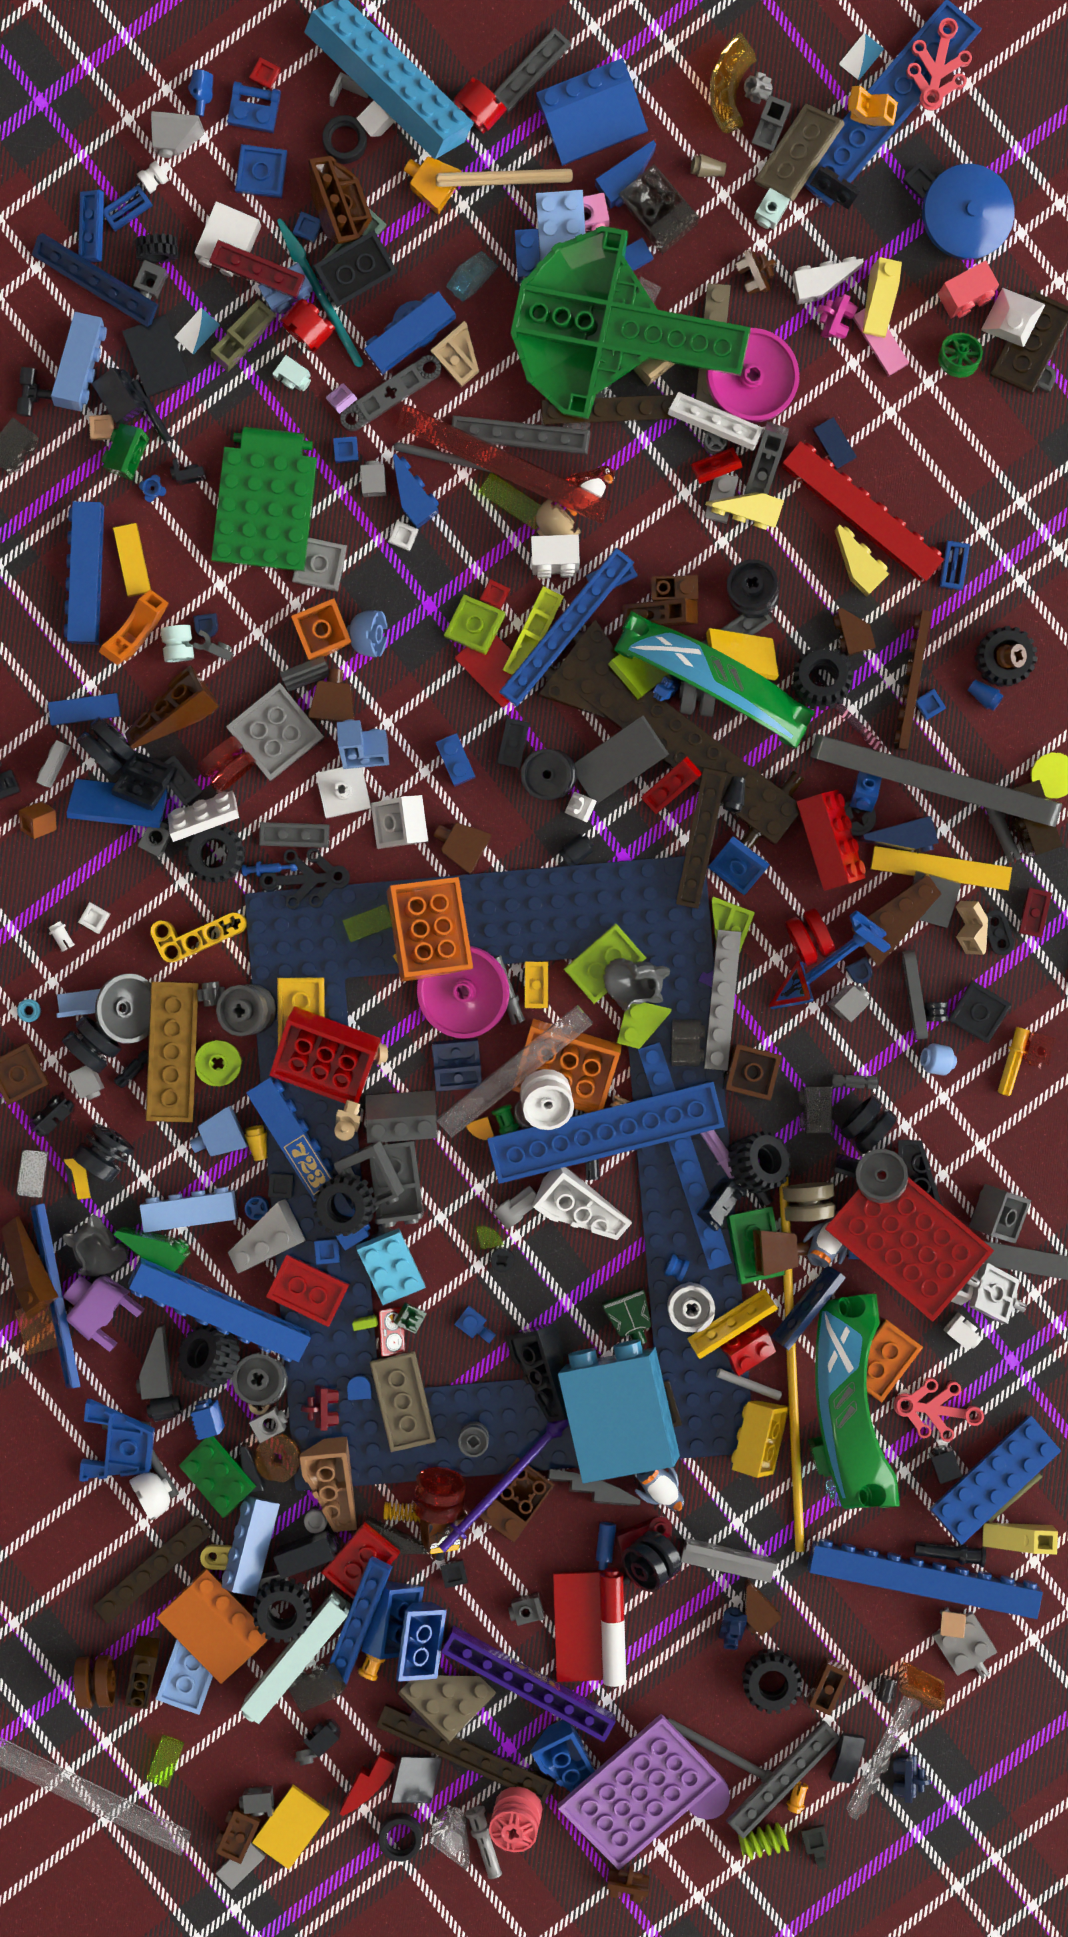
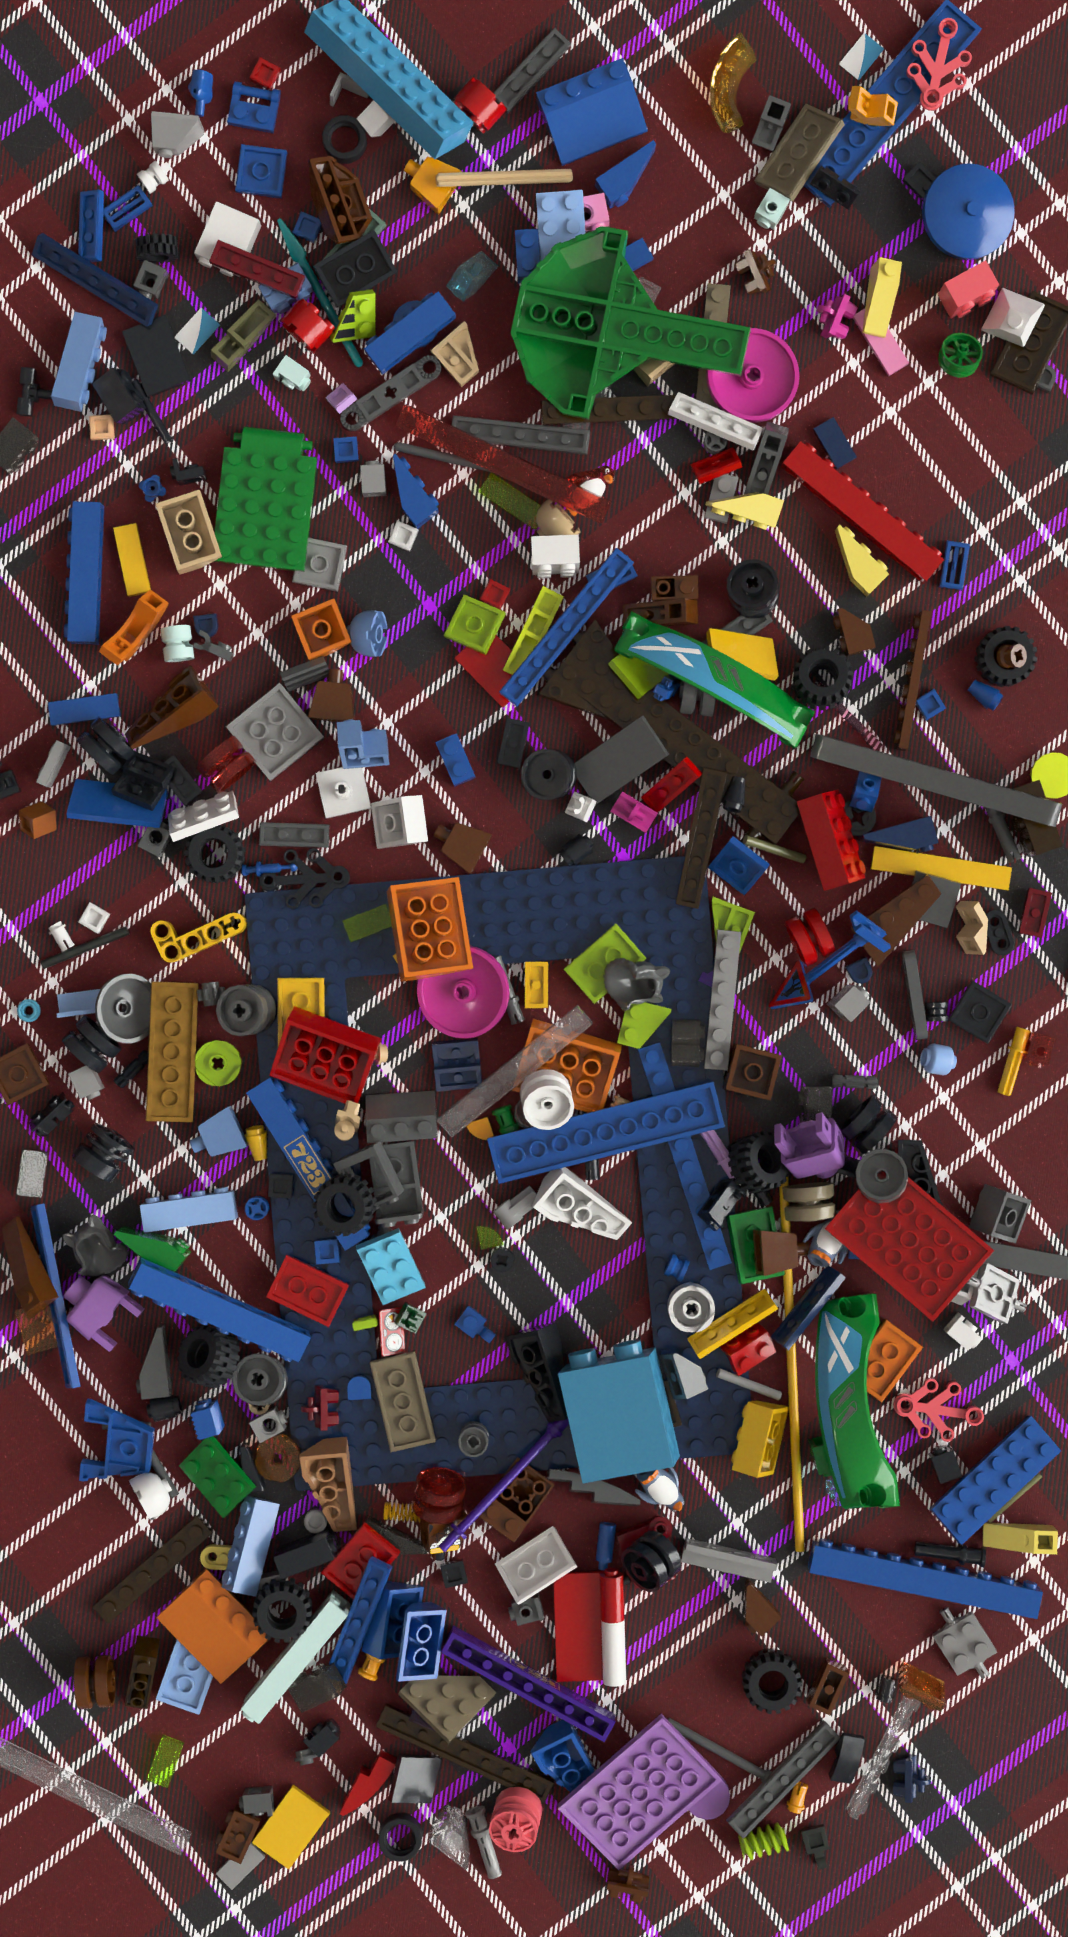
(77, 1180): yellow sticker -> none
(85, 947): none -> pearl dark grey bar
(125, 451): green slope -> none
(188, 531): none -> tan slope
(267, 1238): light grey wedge -> none
(357, 317): none -> lime wing
(535, 1565): none -> white plate
(629, 1314): dark green torso -> none
(634, 812): none -> dark pink hips
(659, 209): clear smoke slope -> none
(683, 1376): none -> slope
(707, 167): dark tan cone -> none
(732, 1627): dark blue hips -> none
(758, 87): light grey gear -> none
(774, 849): none -> olive bar
(811, 1147): none -> medium lavender piece
(817, 282): white slope -> none
(953, 1624): light nougat tile -> none

